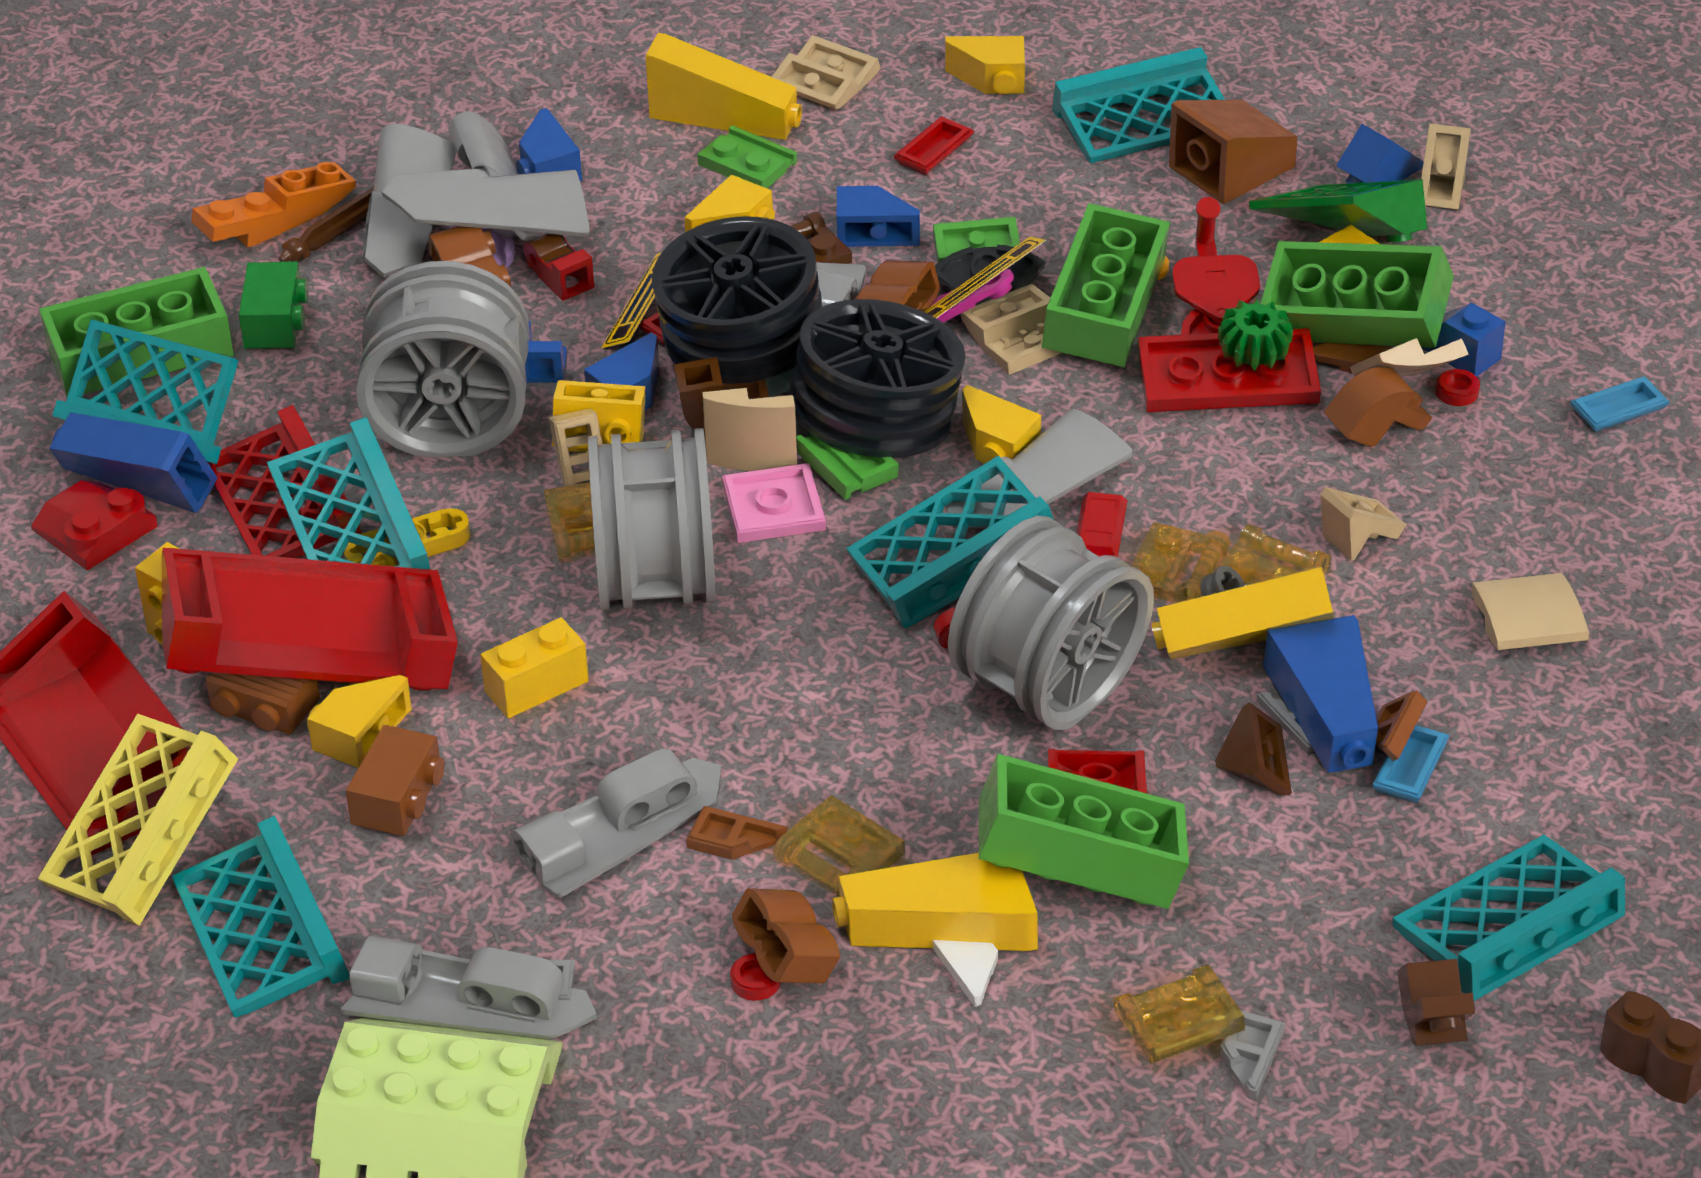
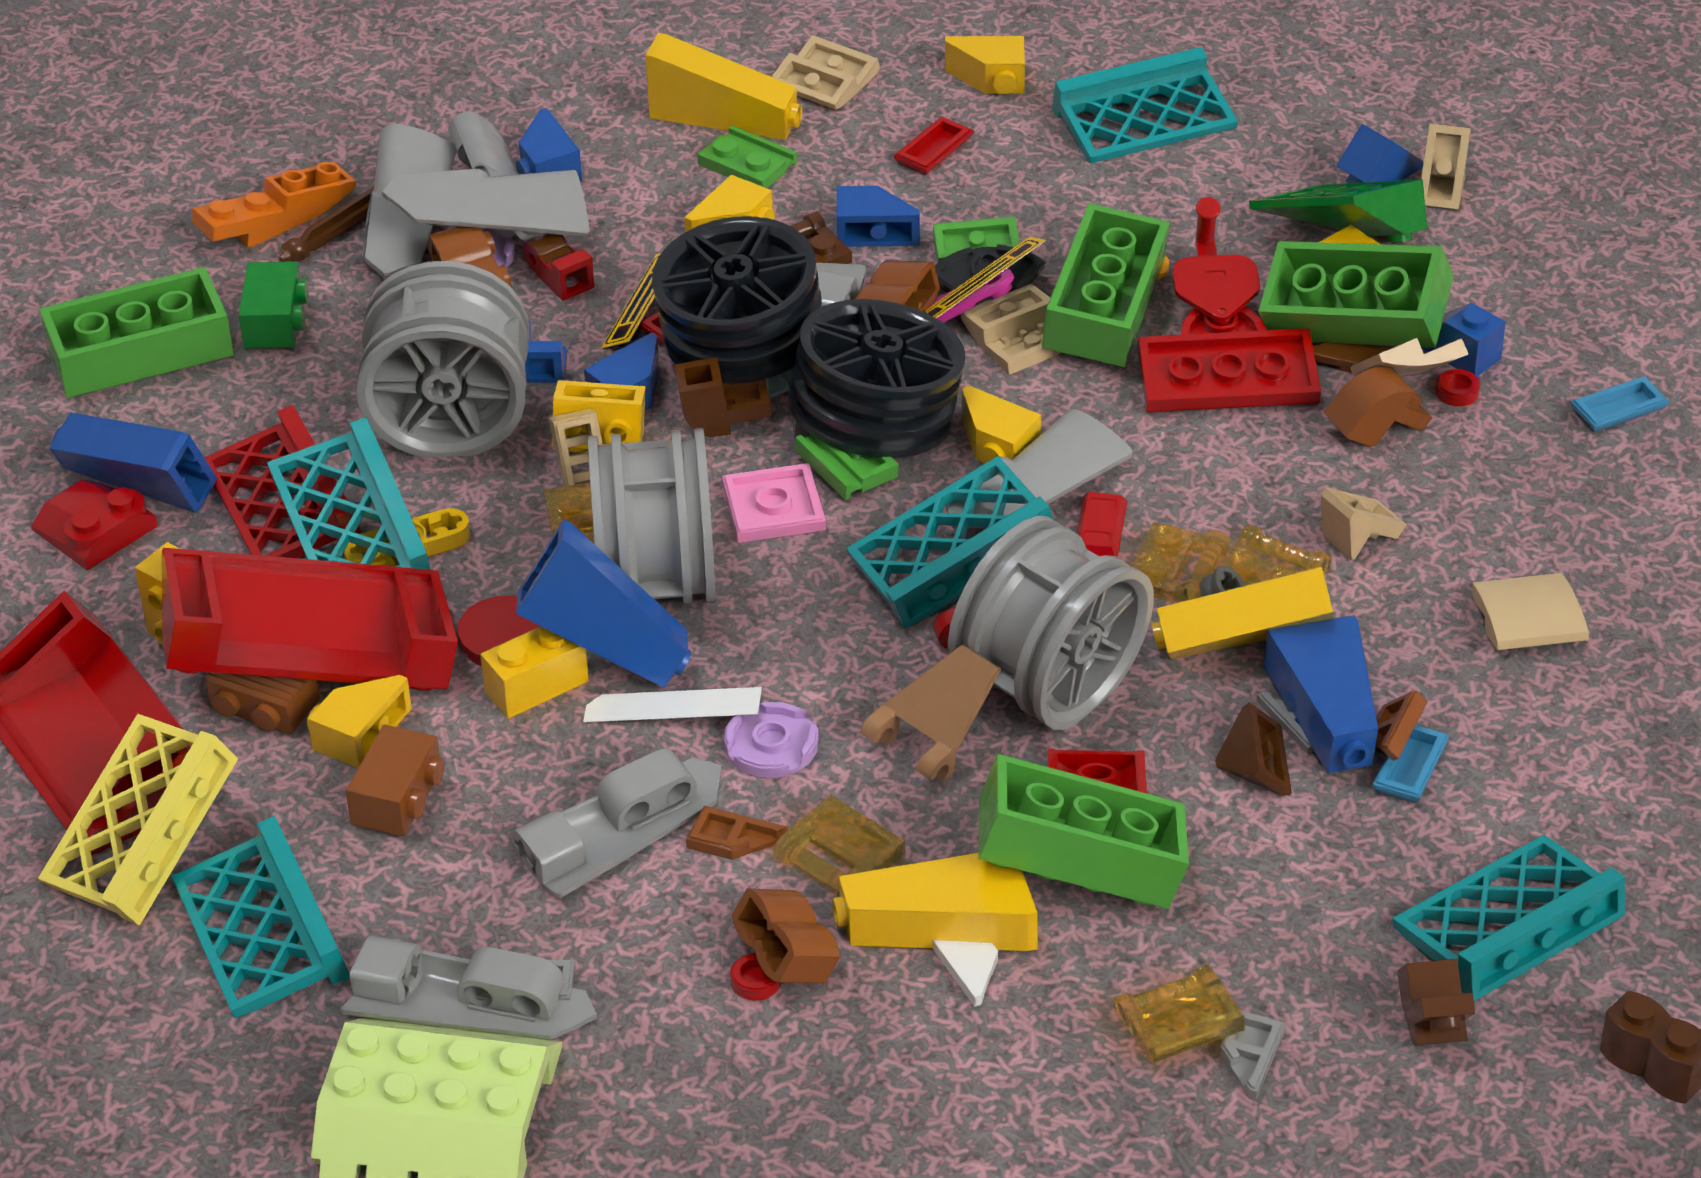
(91, 364): teal fence -> none
(490, 625): none -> red tile
(601, 608): none -> blue slope
(674, 704): none -> white sticker
(749, 431): tan slope -> none
(771, 752): none -> lavender tile
(940, 706): none -> medium nougat flag
(1227, 146): dark orange slope -> none
(1255, 334): green gear -> none

